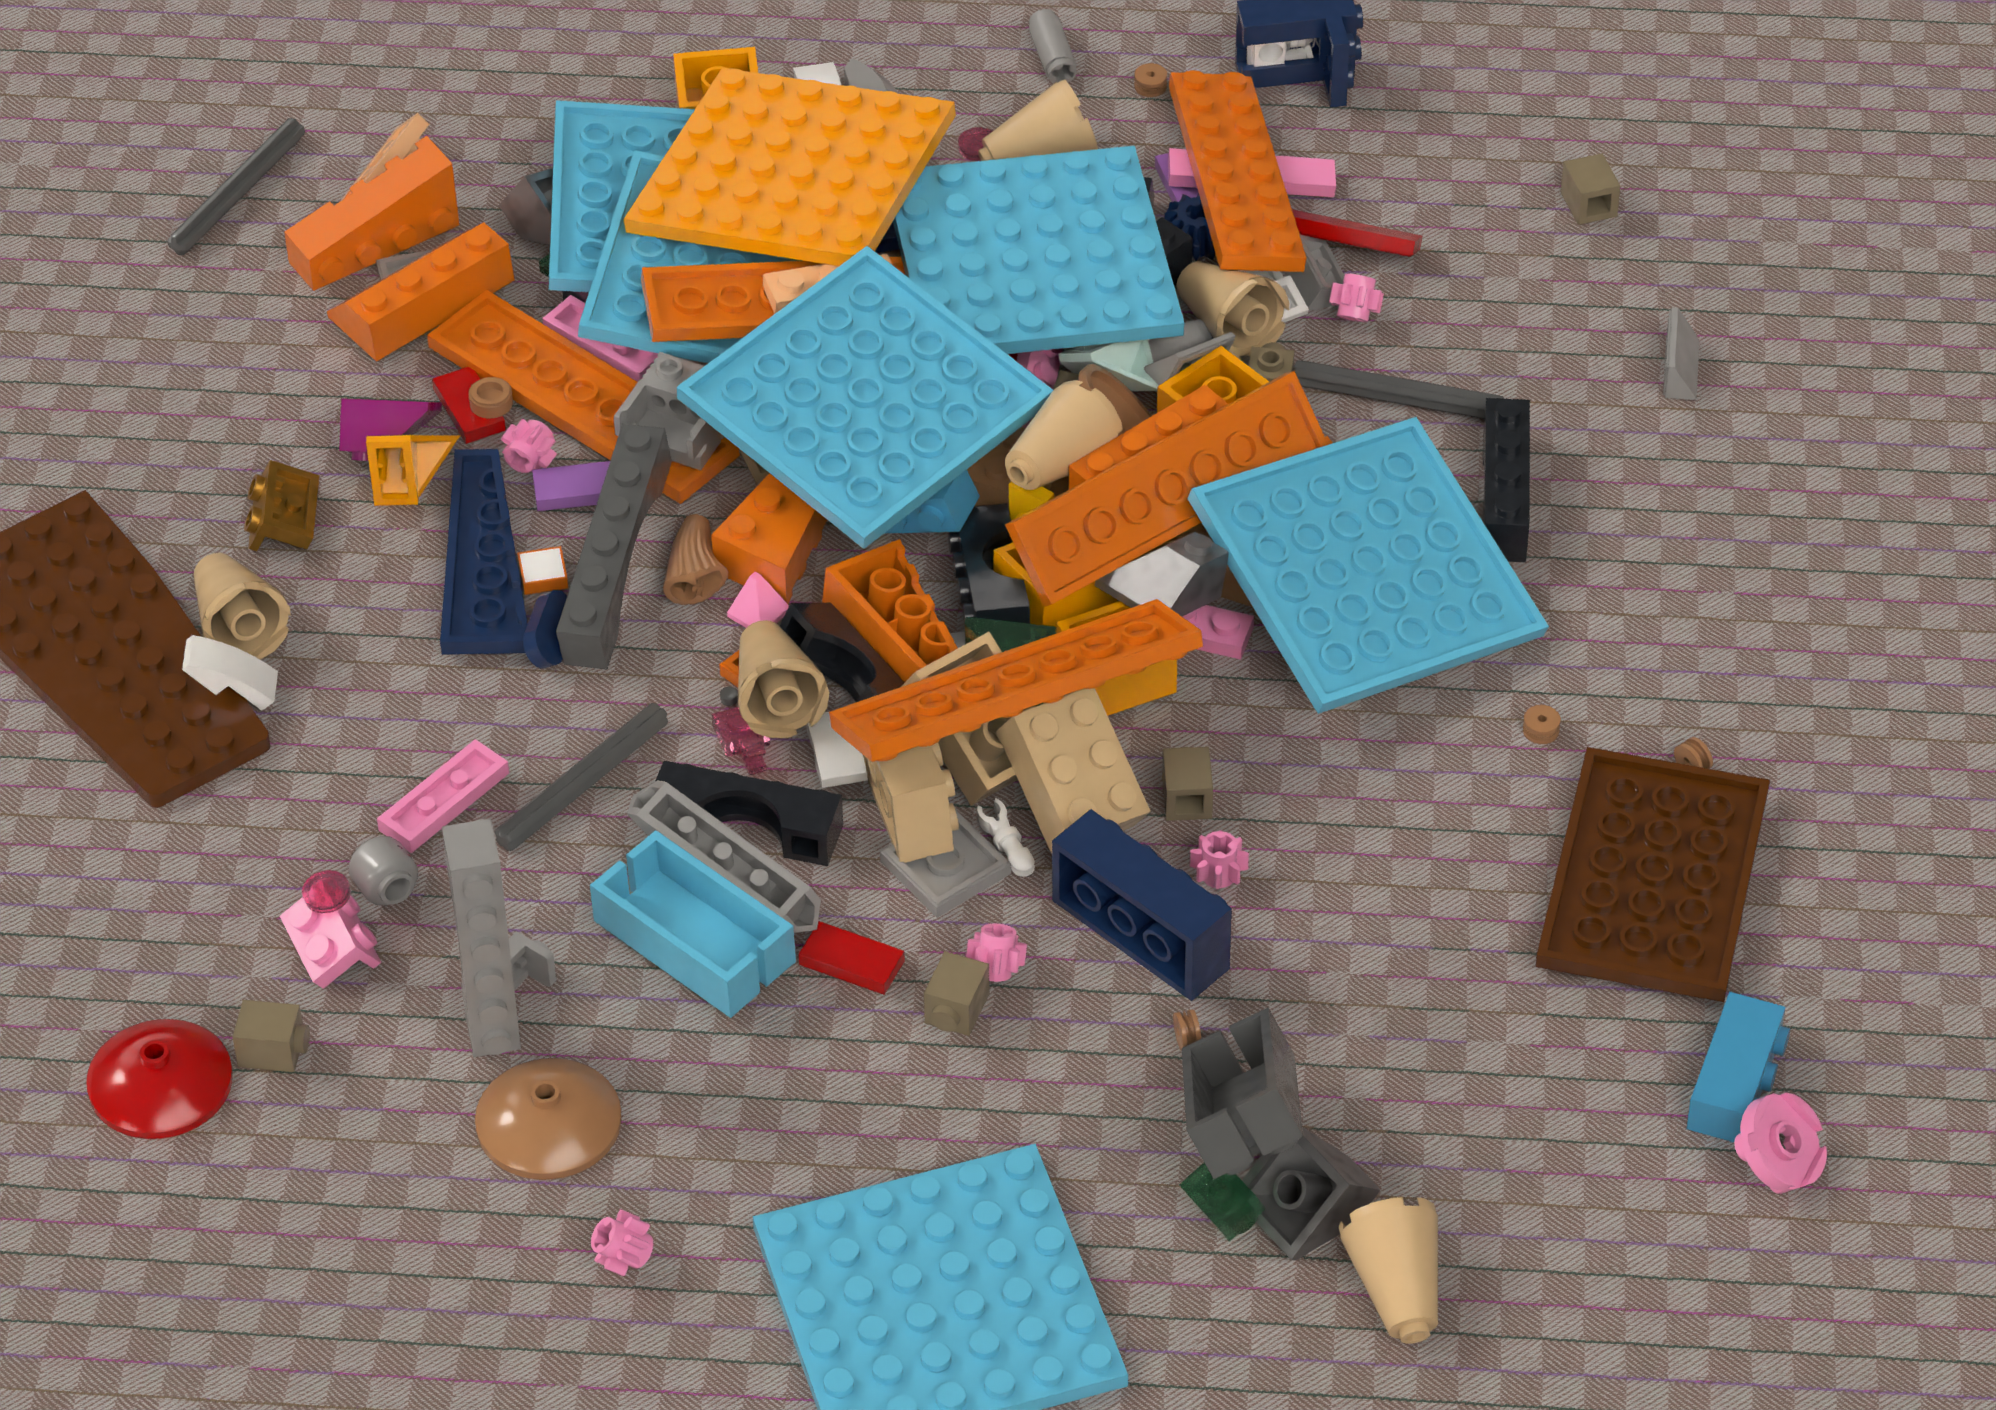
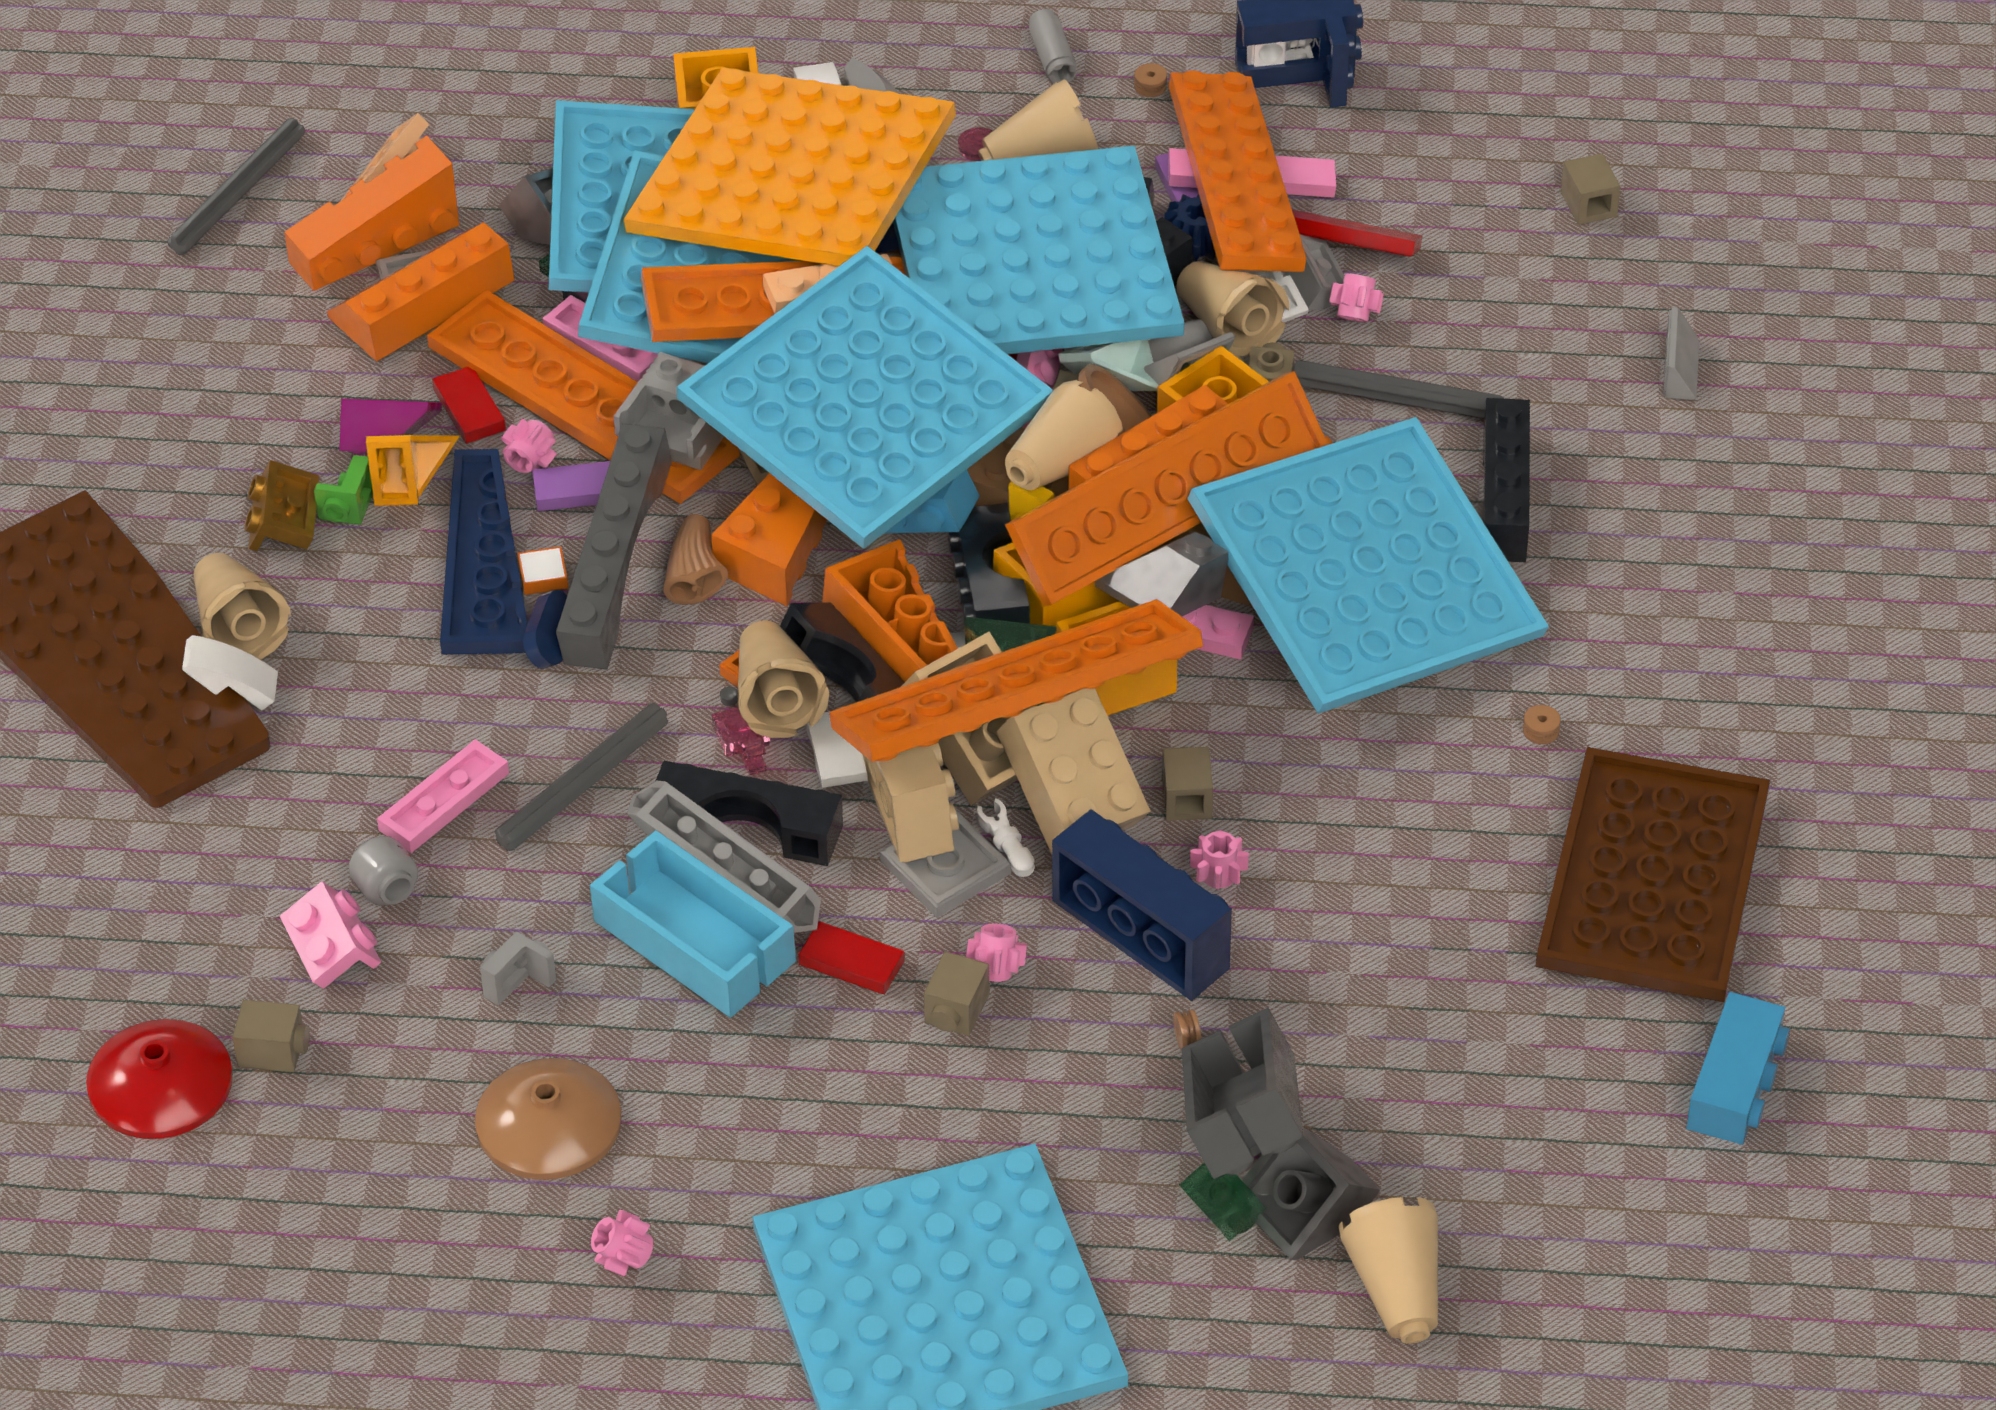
(326, 891): clear pink piece -> none
(349, 498): none -> bright green bracket
(482, 937): light grey arch -> none
(490, 397): medium nougat tile -> none
(757, 603): bright pink slope -> none
(1693, 753): medium nougat piece -> none
(1761, 1146): bright pink plate -> none

